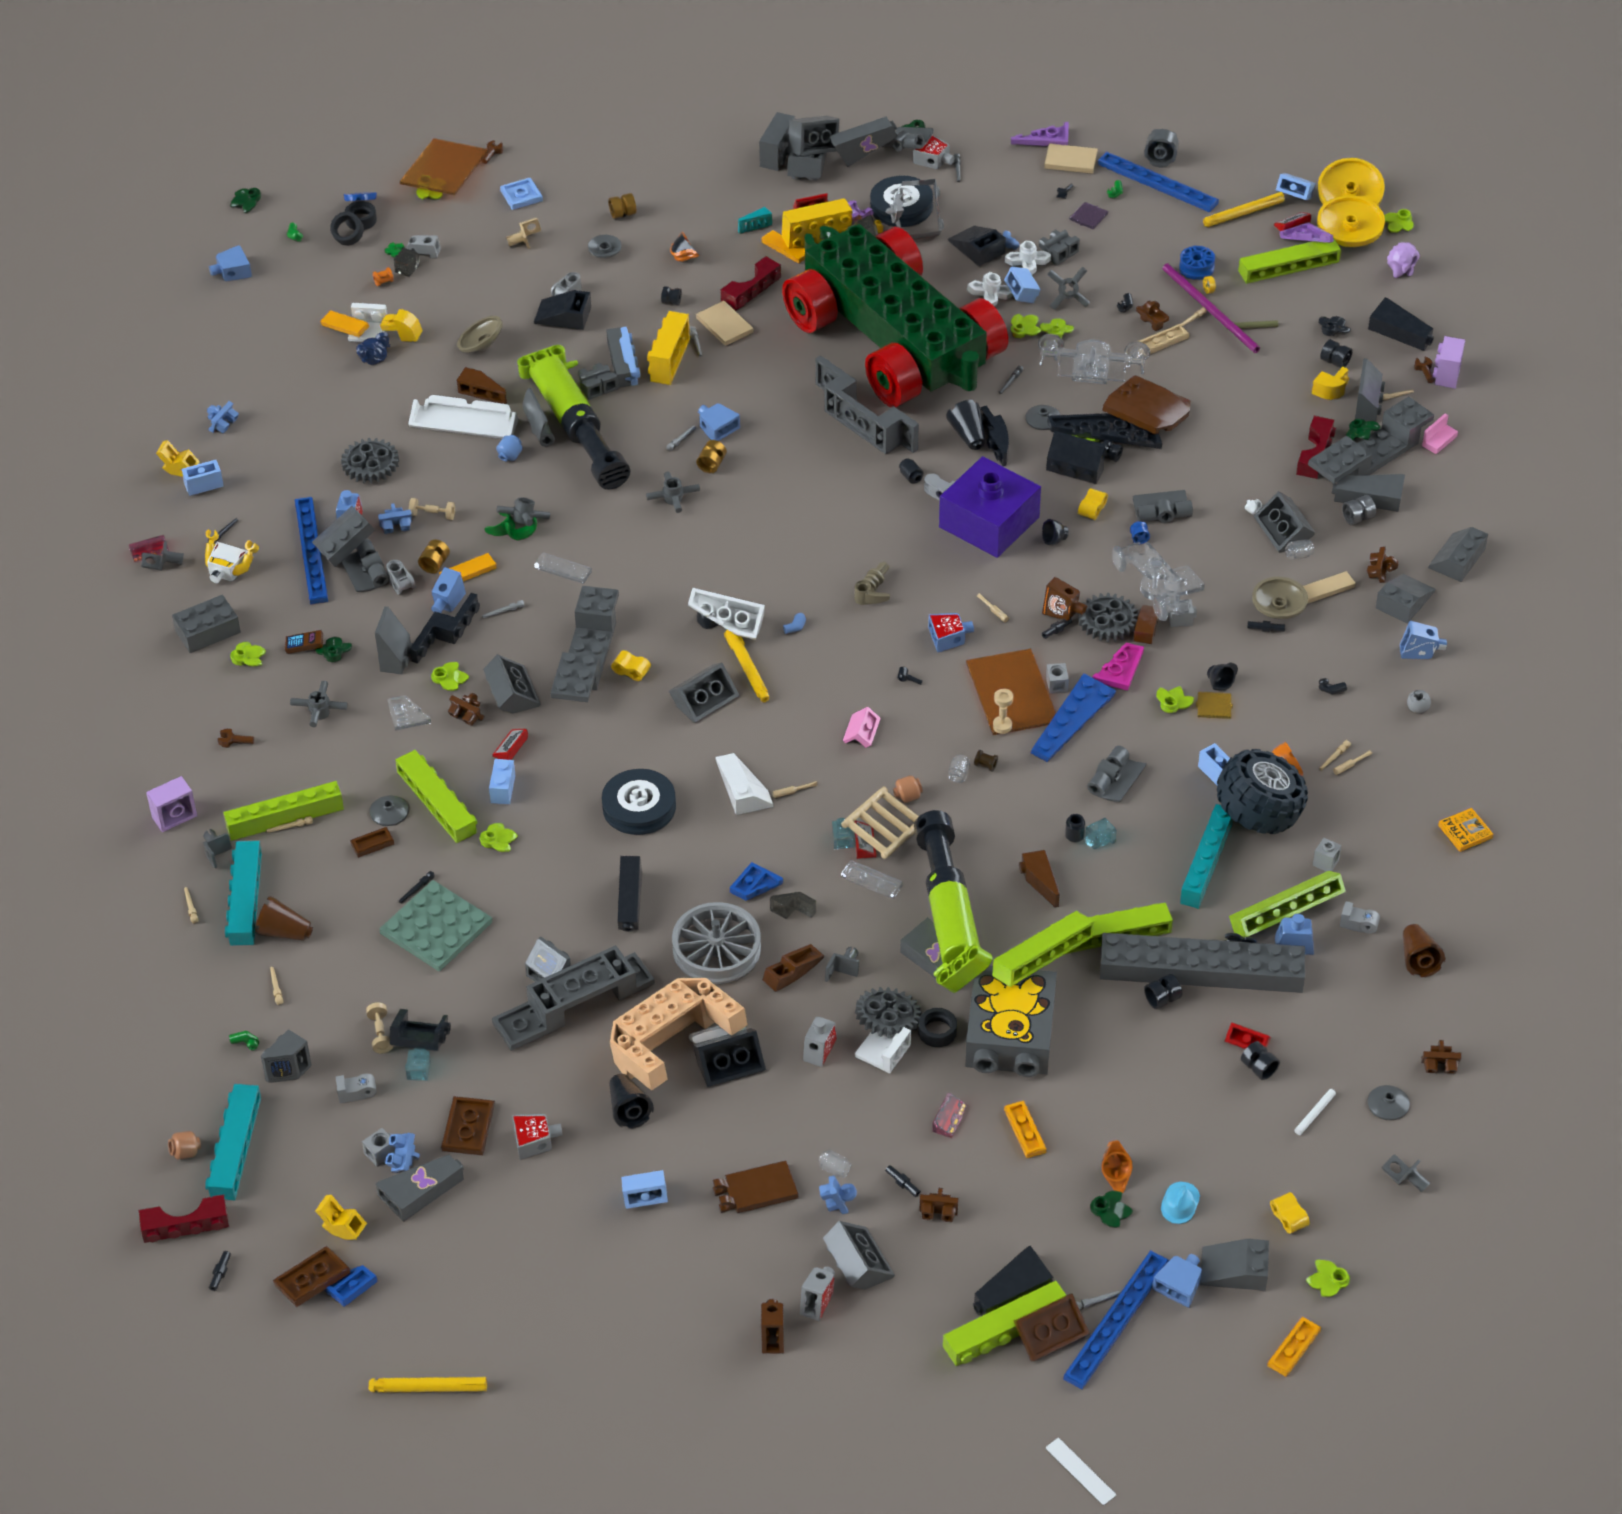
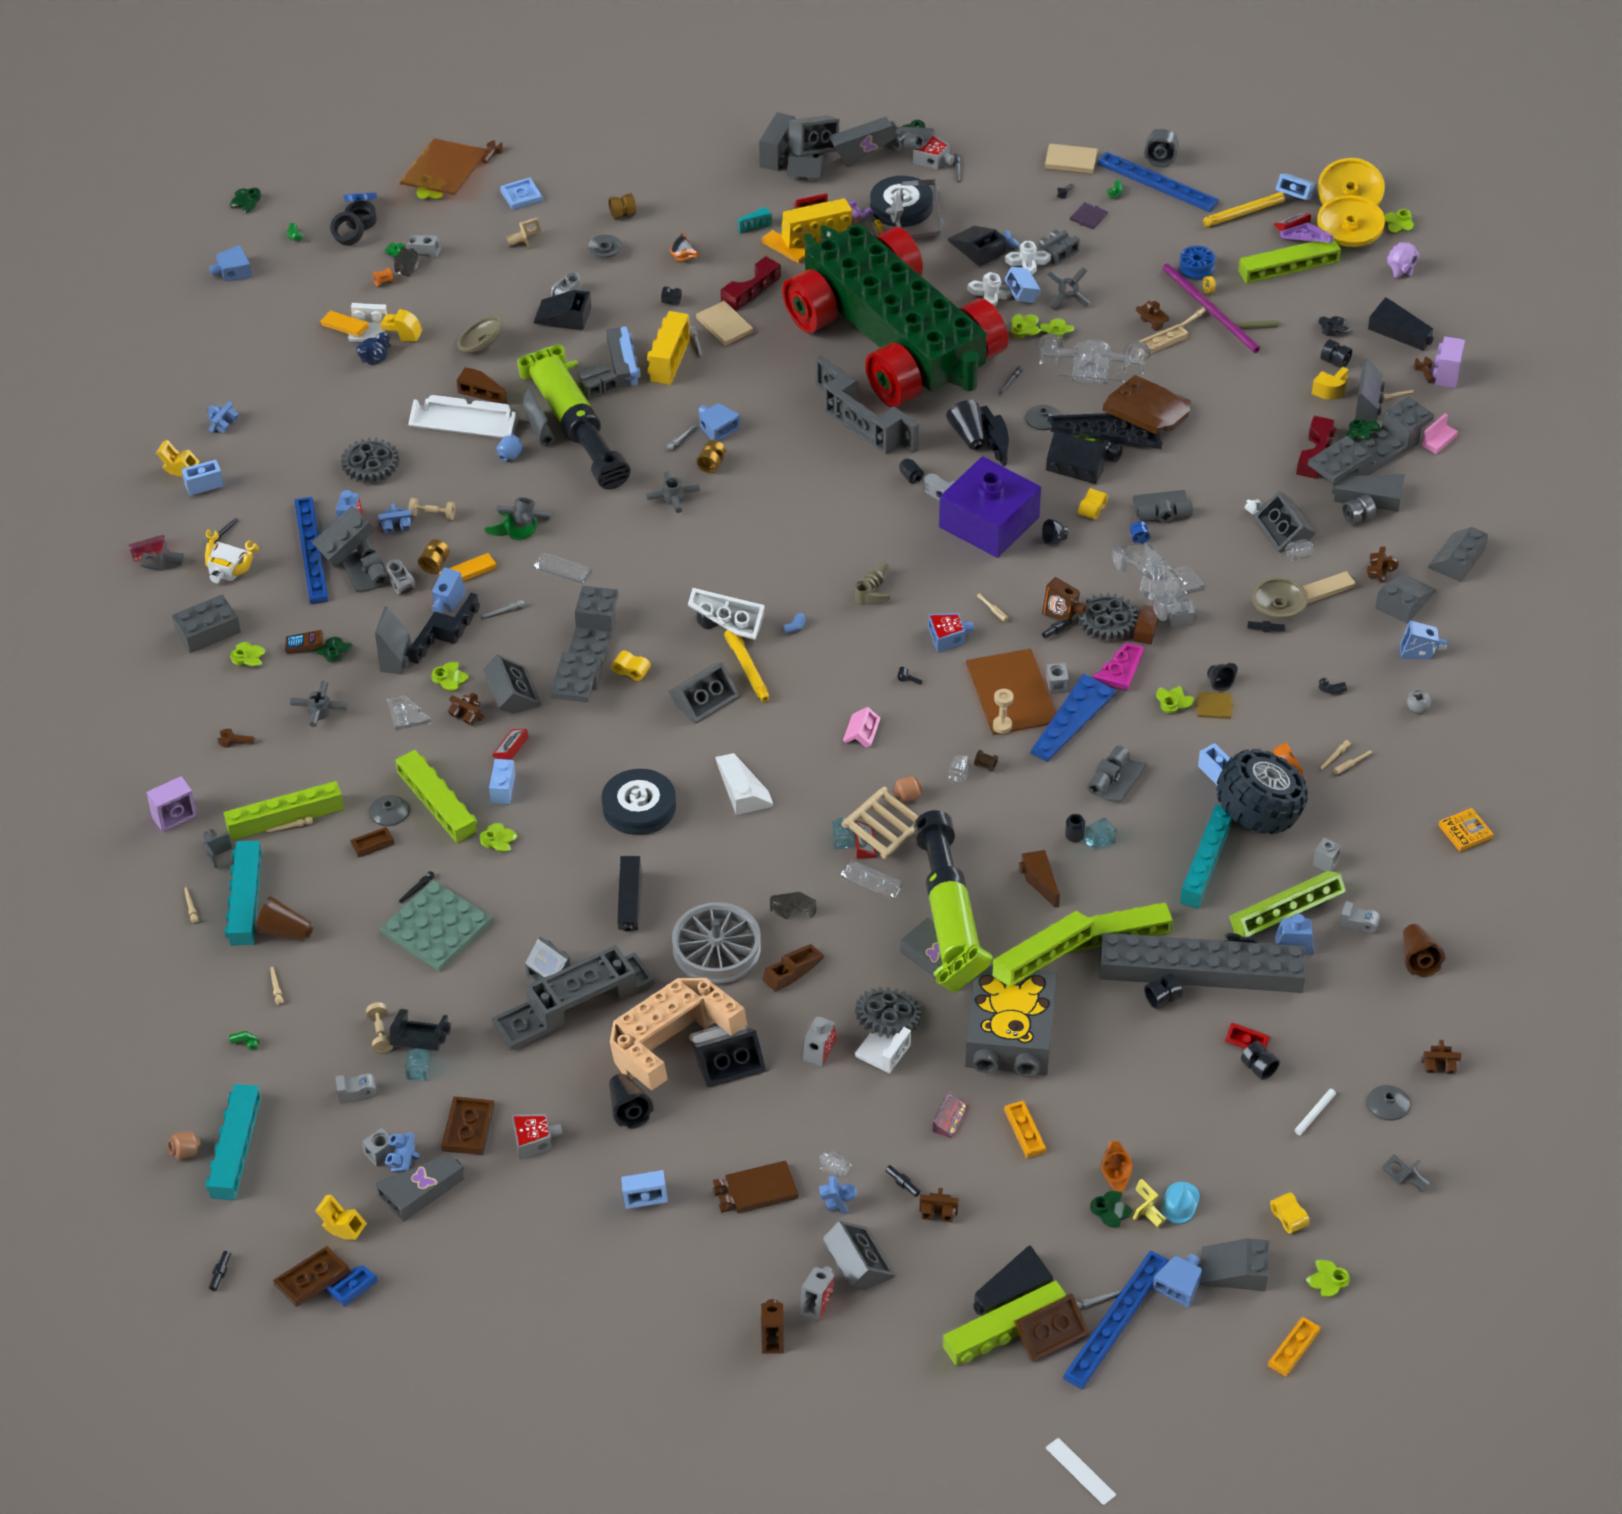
(159, 1225): dark red arch -> none
(286, 1058): dark grey slope -> none
(428, 1384): yellow piece -> none
(754, 882): blue wing -> none
(791, 790): tan piece -> none
(845, 964): dark grey bracket -> none
(942, 1015): black tyre -> none
(1044, 136): medium lavender wing -> none
(1126, 304): black arm -> none
(1148, 1207): none -> light yellow bracket

